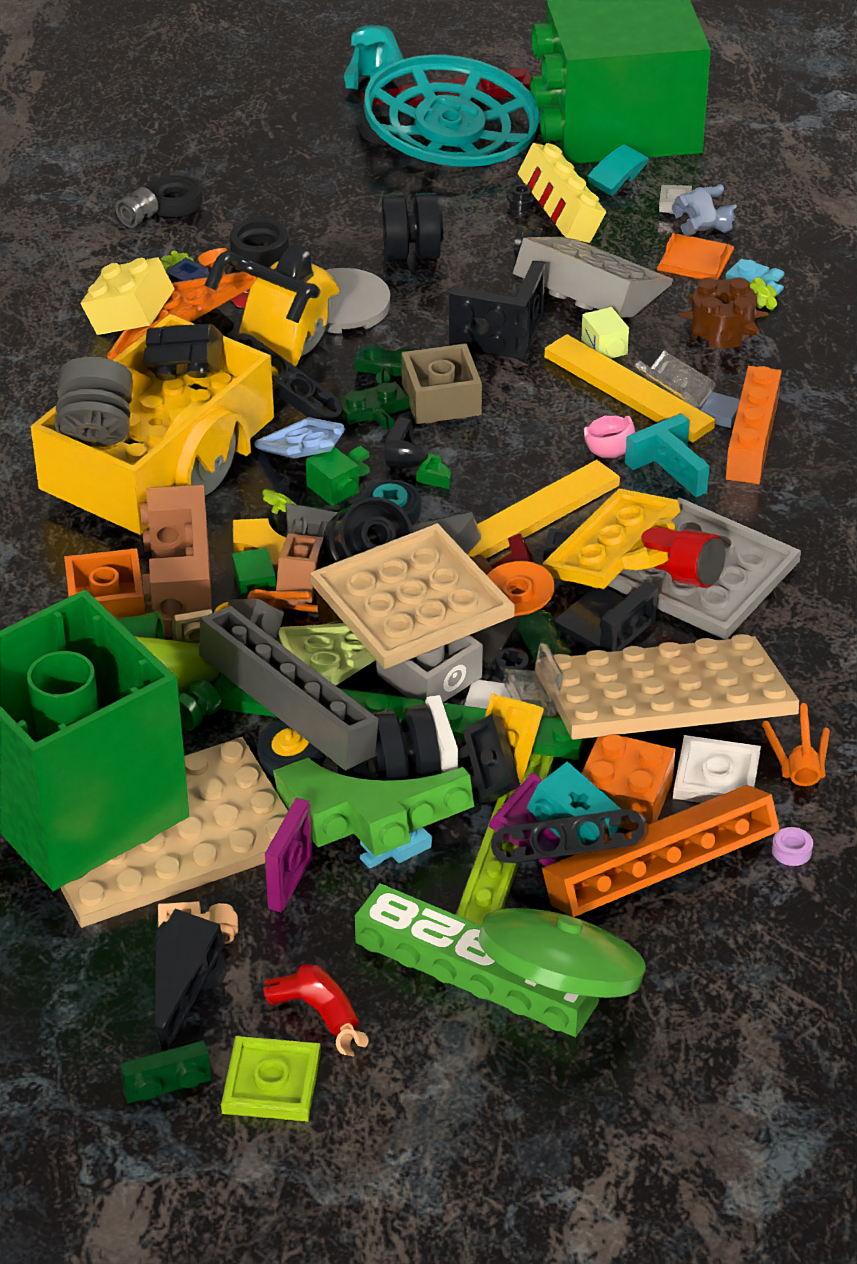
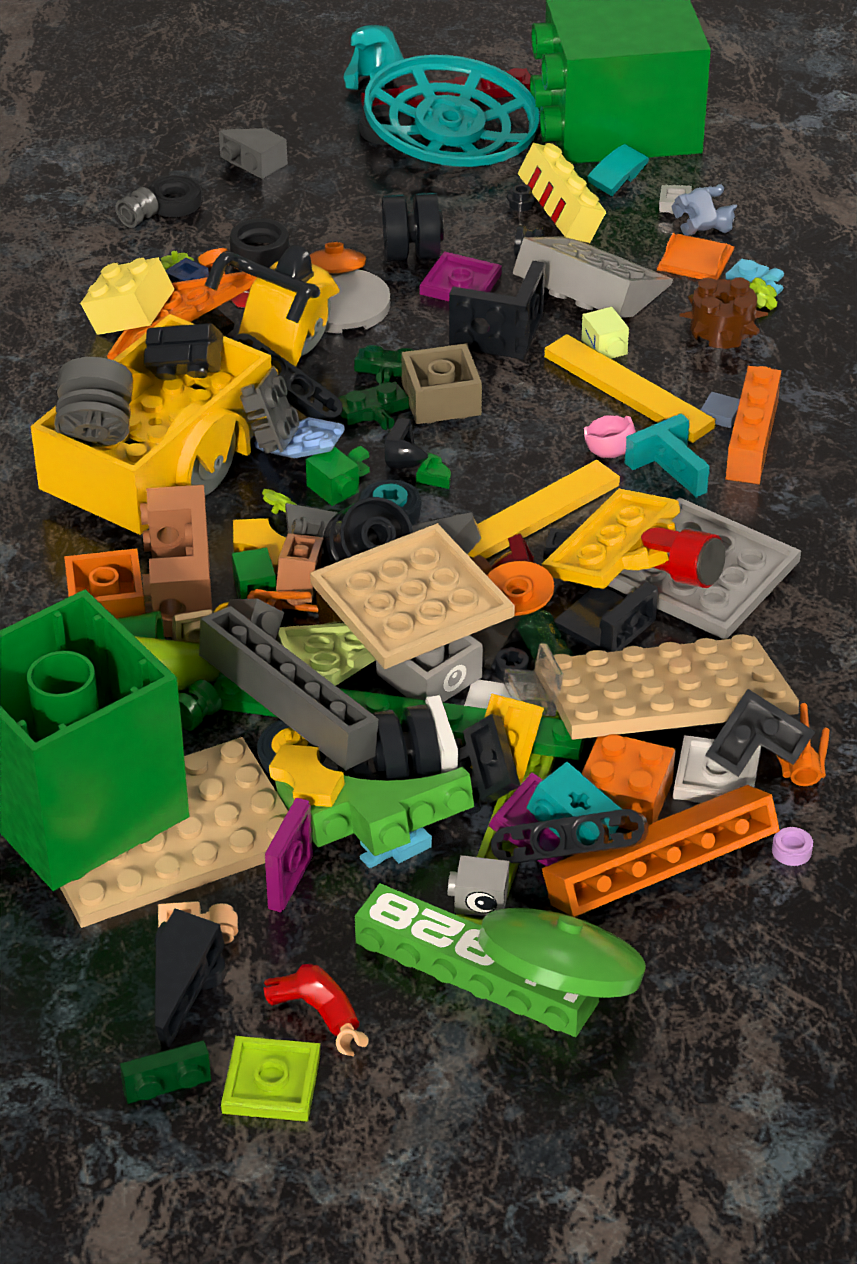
(254, 150): none -> dark grey slope
(270, 401): none -> dark grey hinge
(303, 771): none -> yellow tile
(337, 258): none -> orange dish
(461, 272): none -> magenta tile
(479, 885): none -> light grey brick
(678, 379): clear panel -> none
(756, 724): none -> black brick

